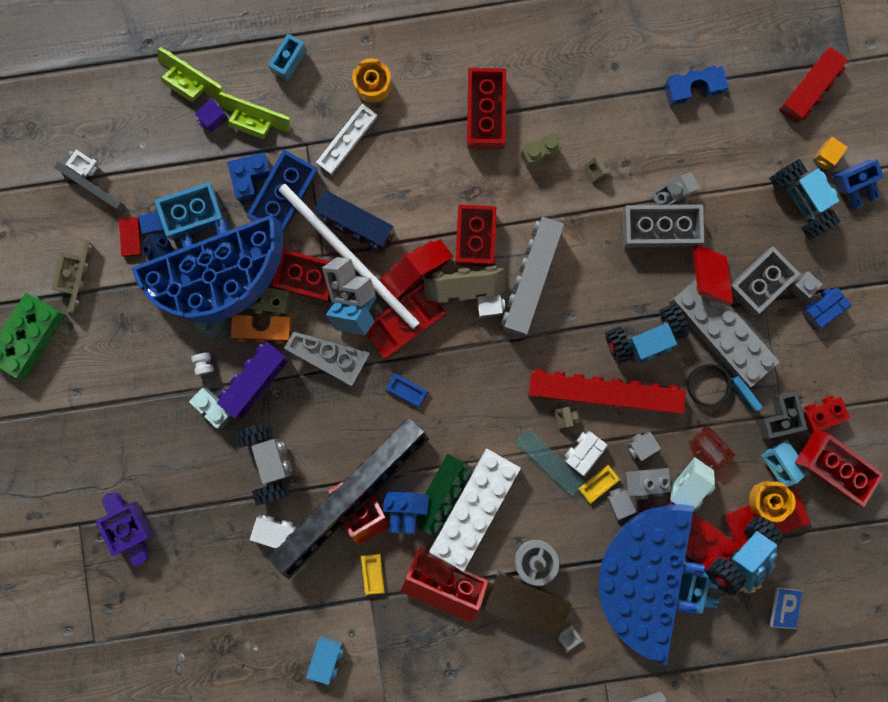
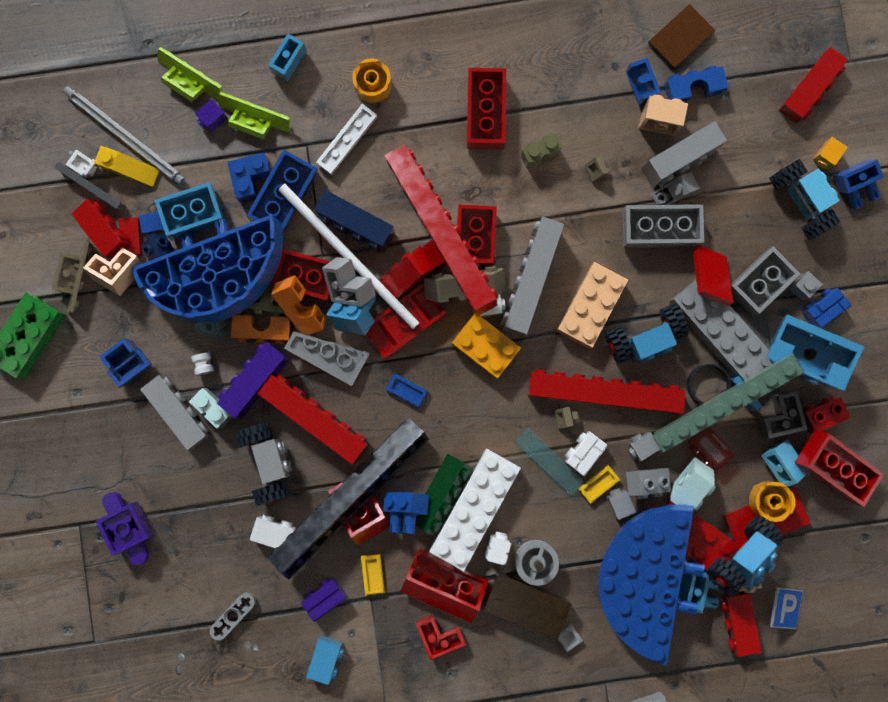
(100, 228): none -> red brick
(115, 274): none -> light nougat brick
(124, 135): none -> light grey piece
(124, 361): none -> blue plate
(126, 166): none -> yellow slope
(175, 412): none -> light grey brick
(219, 622): none -> light grey beam
(305, 319): none -> orange arch
(313, 419): none -> red brick
(324, 599): none -> dark purple brick
(439, 643): none -> red brick
(442, 232): none -> red brick
(486, 346): none -> light orange brick
(497, 548): none -> white brick
(592, 305): none -> light nougat brick
(642, 80): none -> blue window
(663, 115): none -> light nougat brick
(681, 36): none -> reddish brown tile
(684, 155): none -> light grey brick
(728, 402): none -> sand green brick
(740, 624): none -> red brick
(832, 355): none -> dark azure brick

